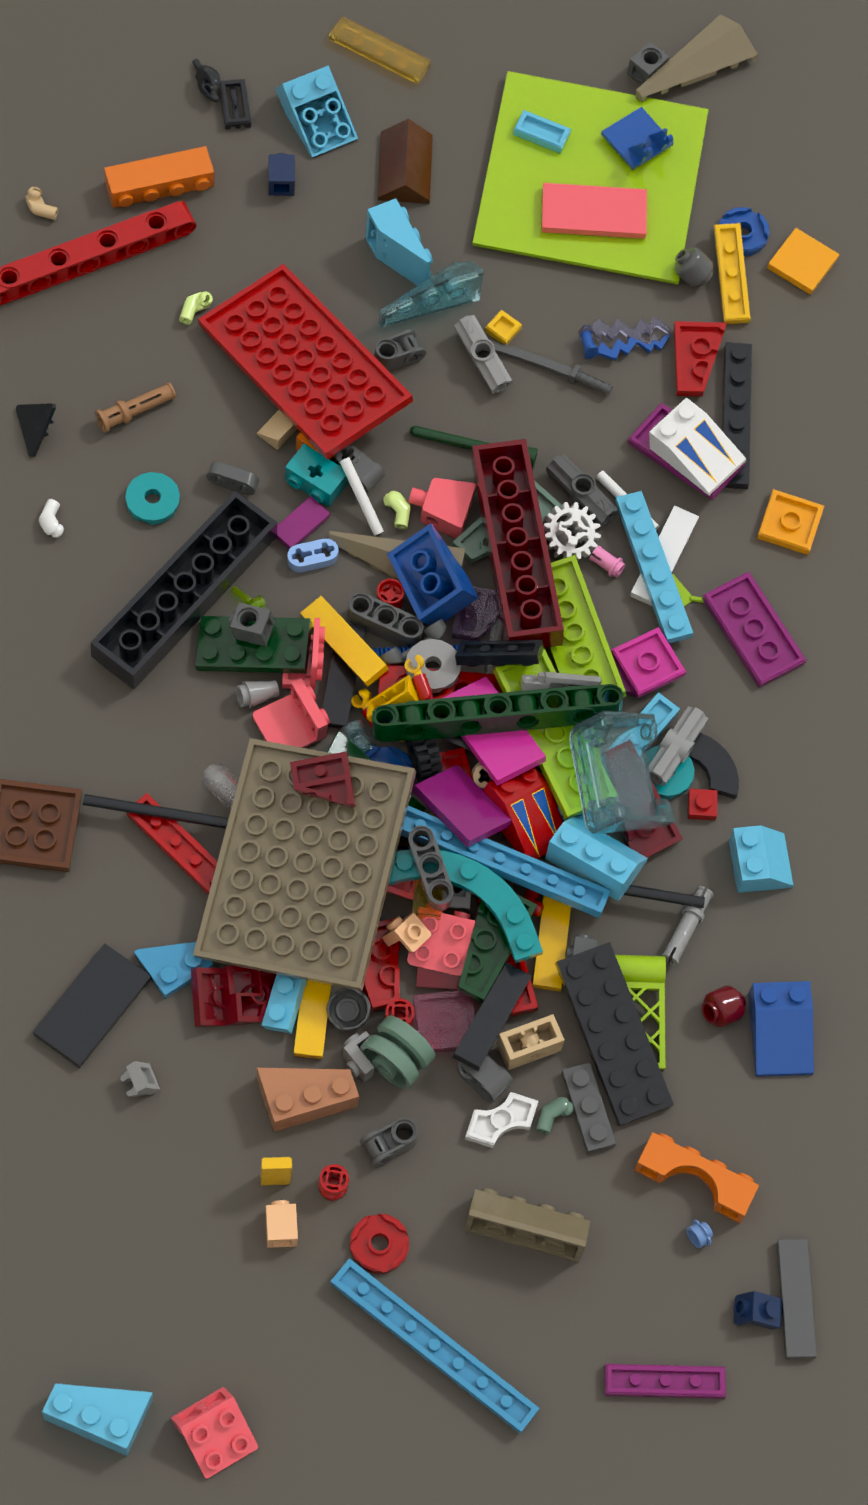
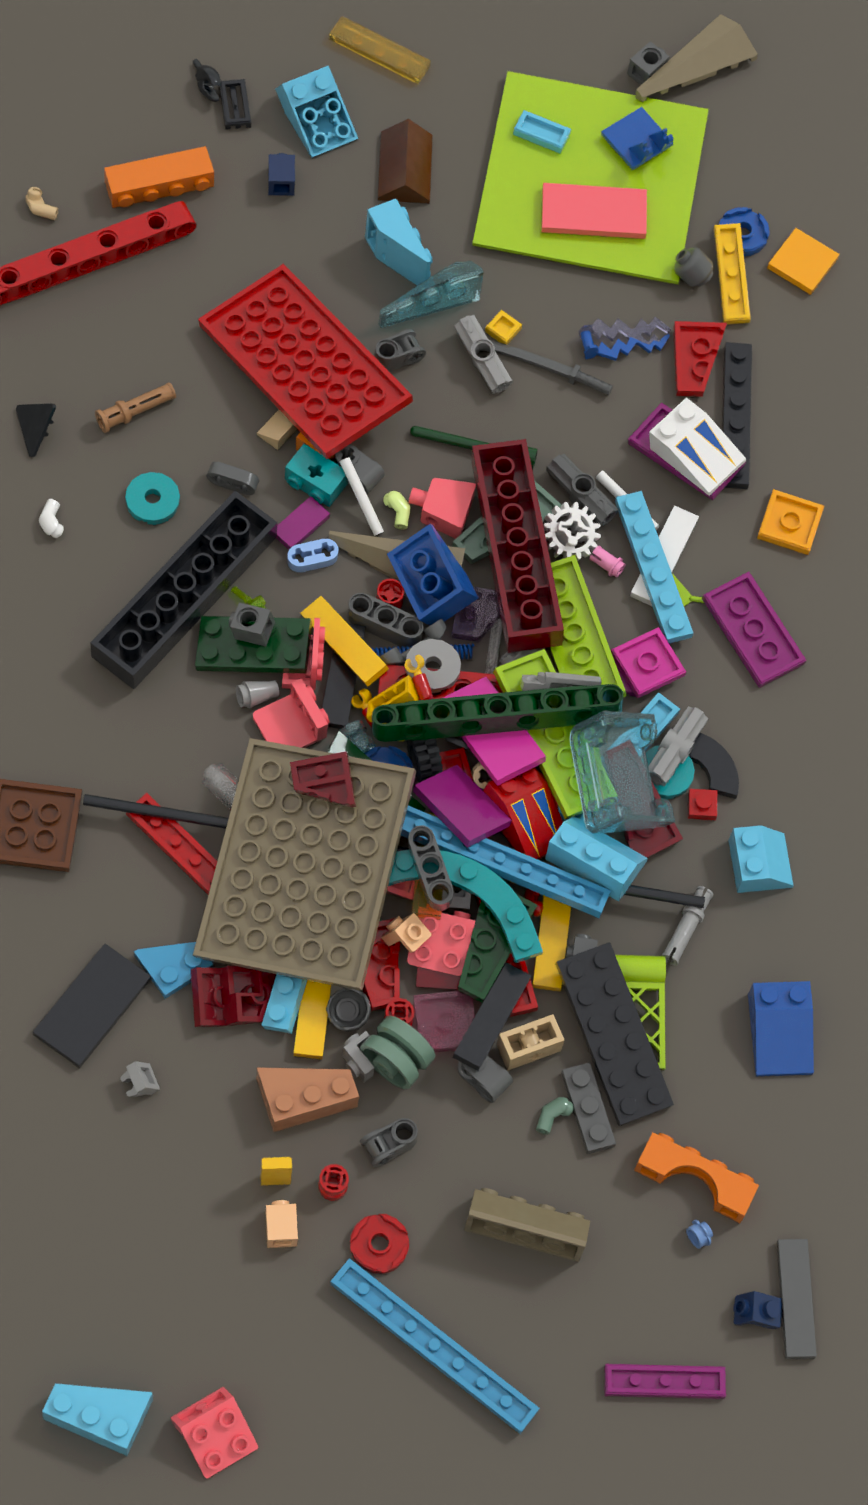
(194, 304): yellowish green arm -> none
(499, 652): black plate -> none
(513, 1114): white tile -> none
(723, 1006): dark red head -> none

